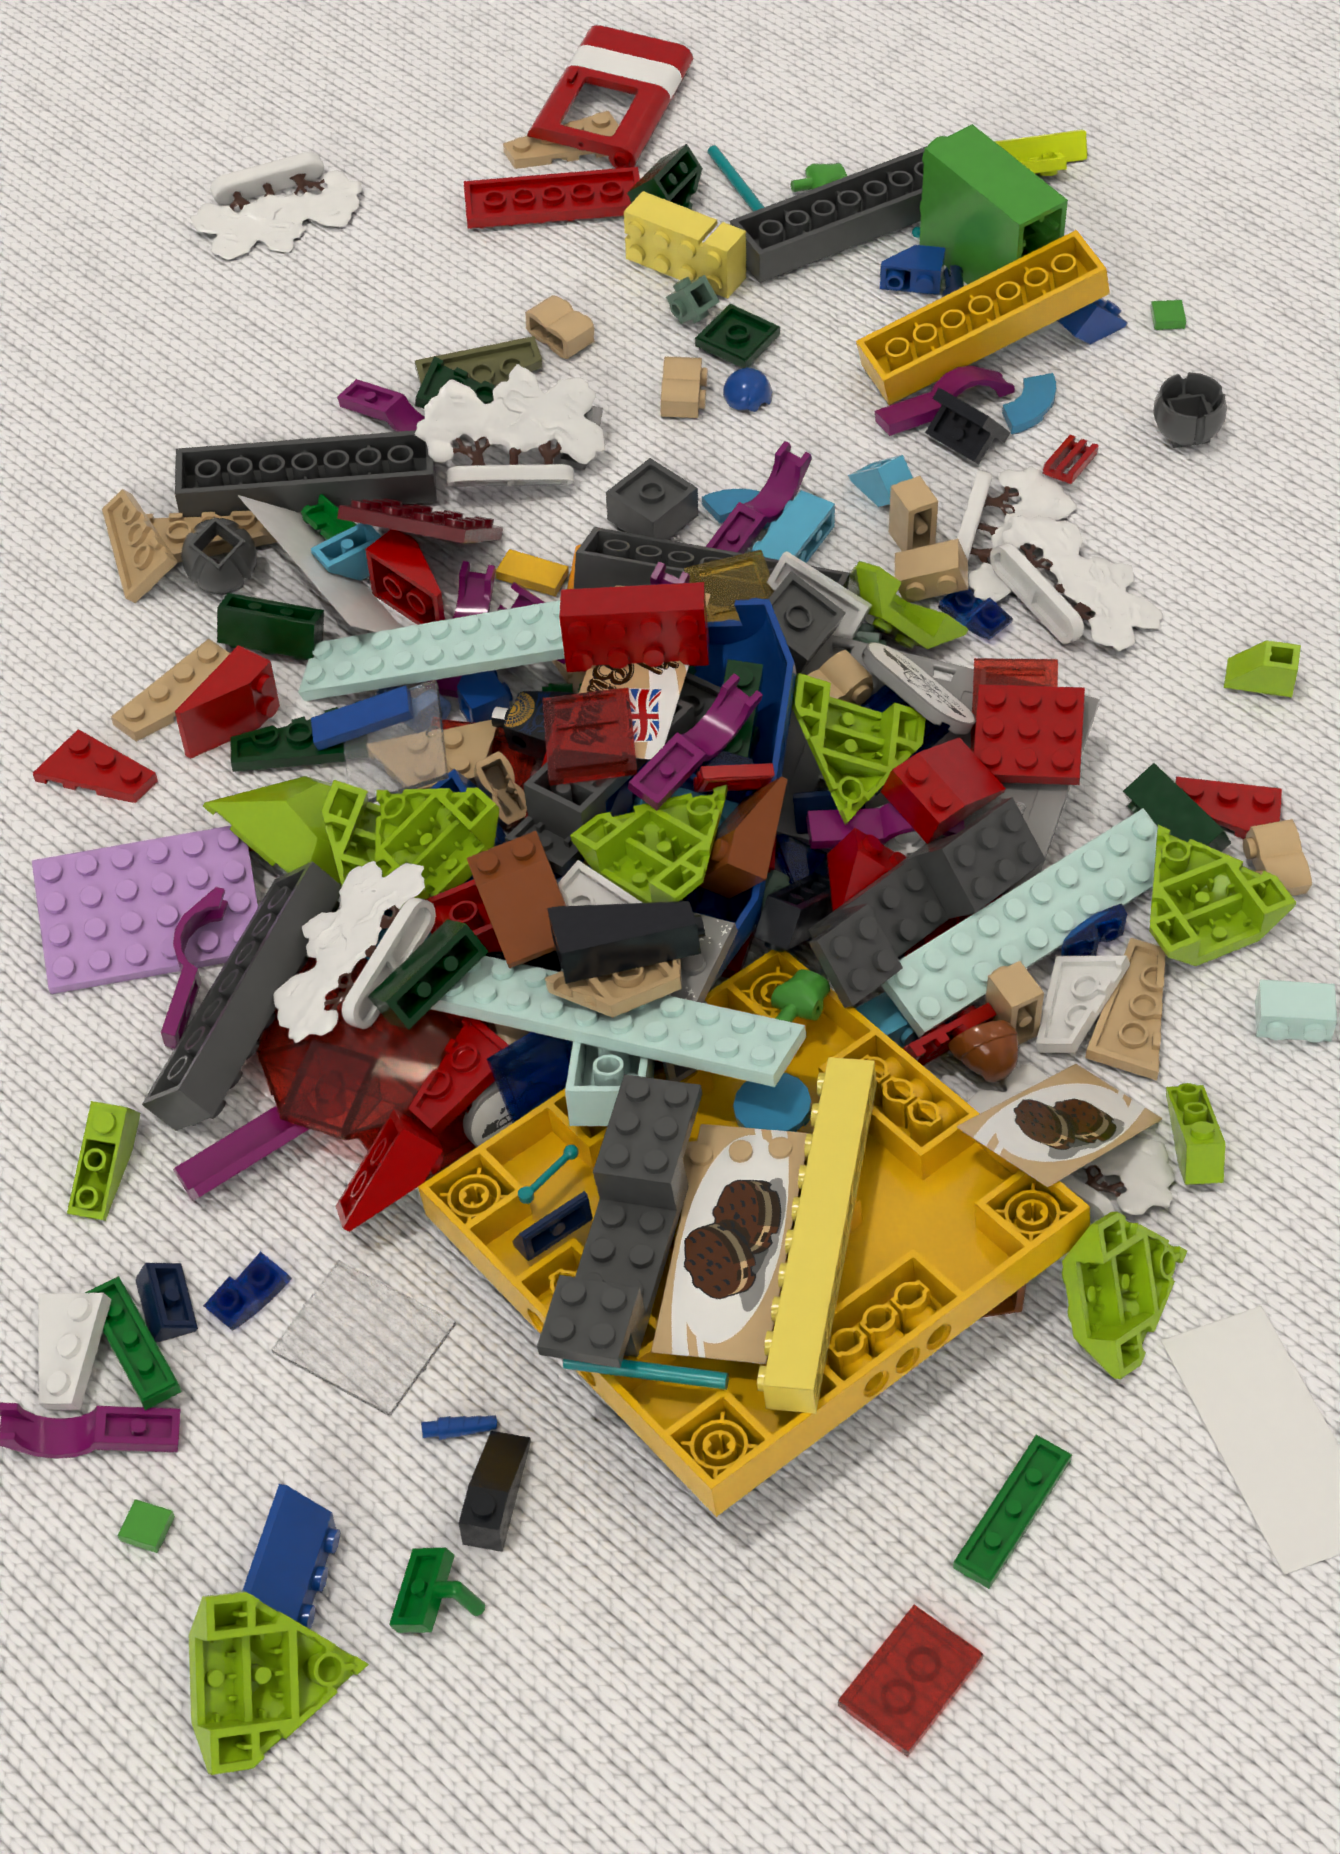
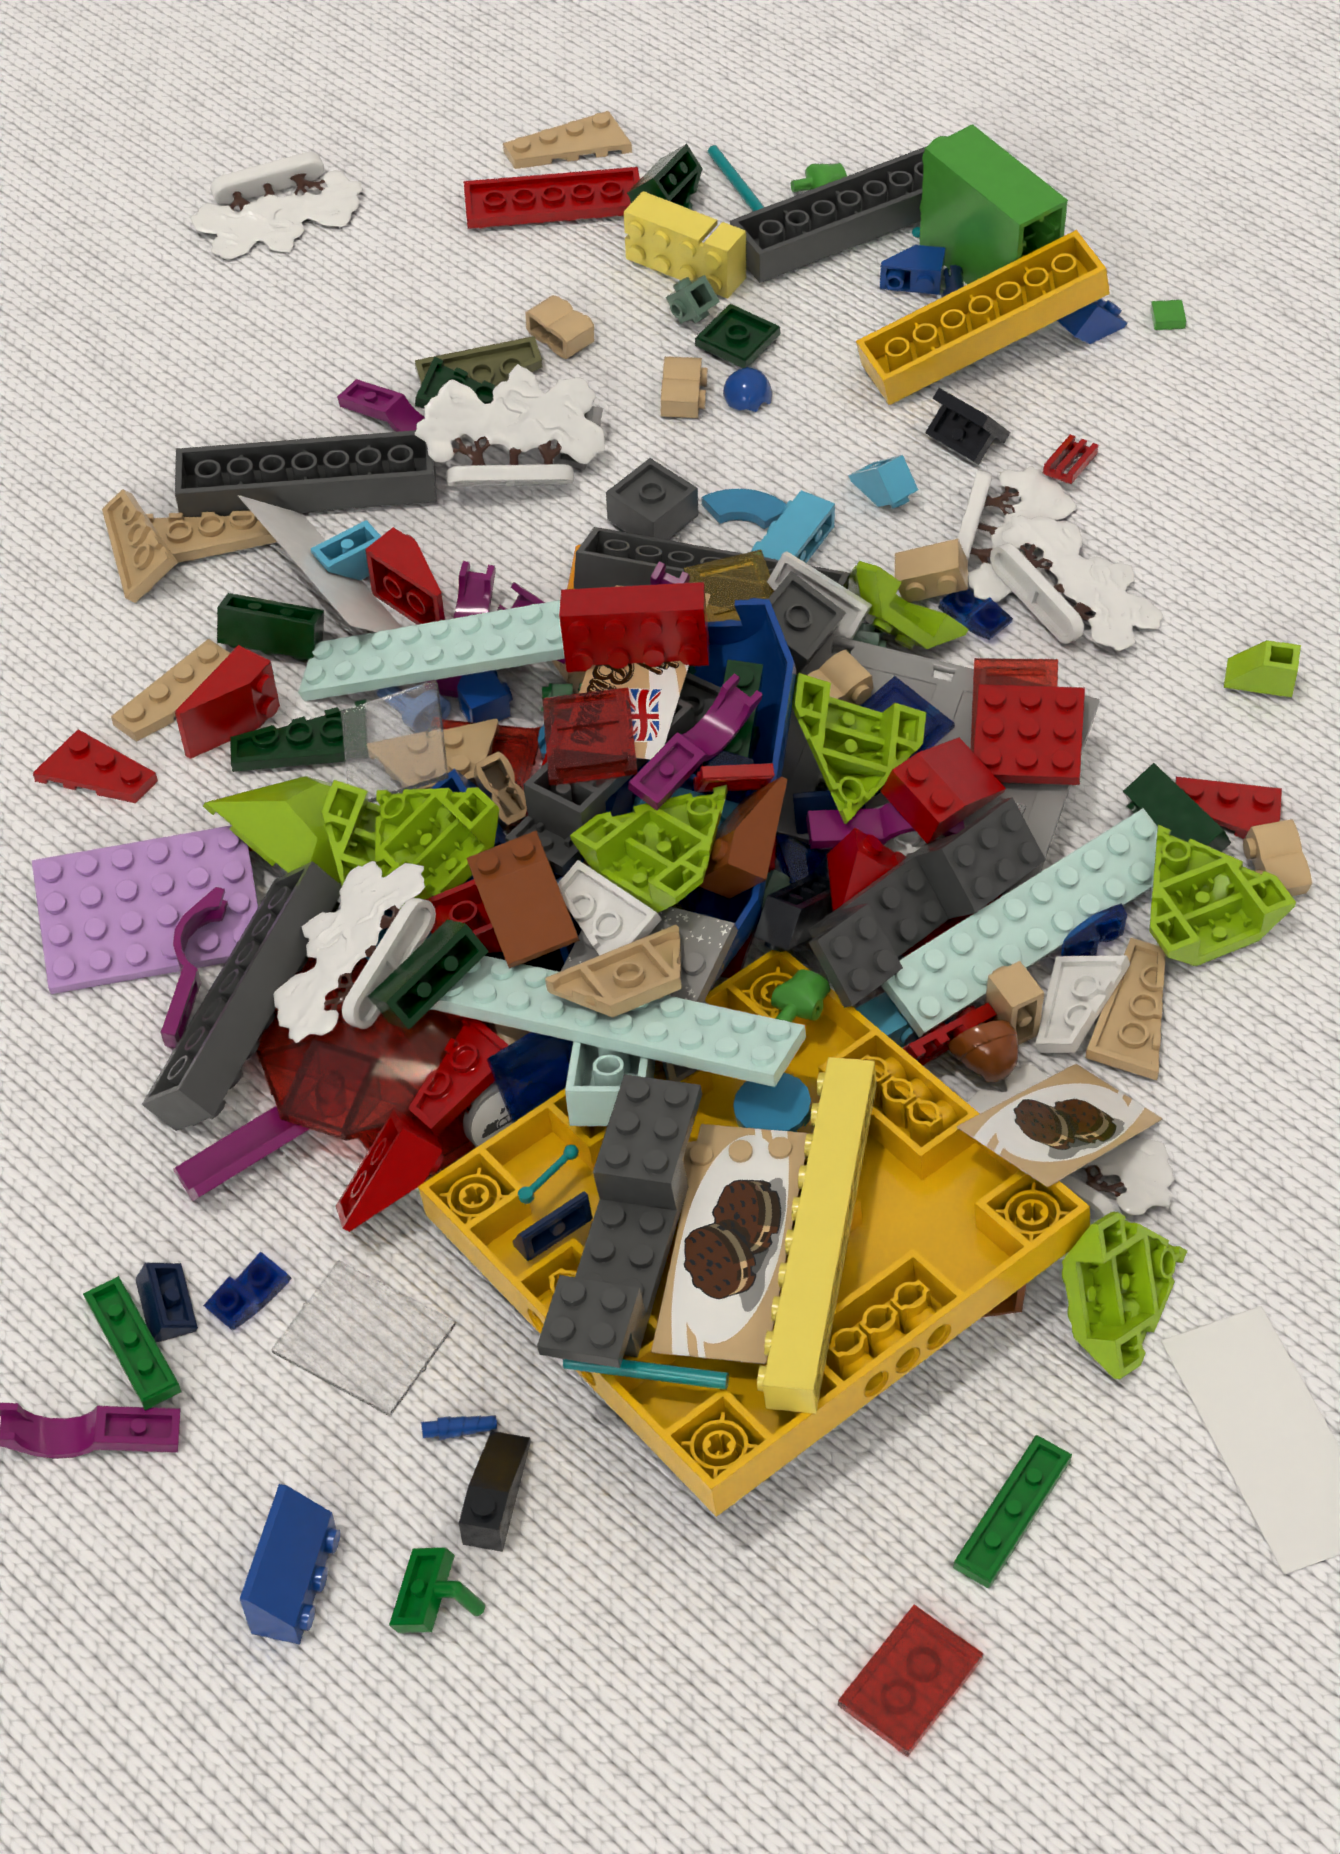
(67, 1345): white wing -> none
(102, 1159): lime slope -> none
(146, 1526): bright green tile -> none
(230, 572): dark grey piece -> none
(256, 1678): lime wedge -> none
(324, 517): green hinge -> none
(362, 717): blue tile -> none
(421, 520): dark red plate -> none
(525, 722): torso -> none
(532, 572): yellow tile -> none
(621, 63): red piece -> none
(622, 936): black slope -> none
(750, 517): magenta piece -> none
(912, 514): tan brick -> none
(917, 688): tile -> none
(923, 408): magenta piece -> none
(1032, 404): dark azure tile -> none
(1048, 152): neon yellow bracket -> none
(1190, 409): dark grey piece -> none
(1196, 1134): lime slope -> none
(1295, 1010): light aqua brick -> none

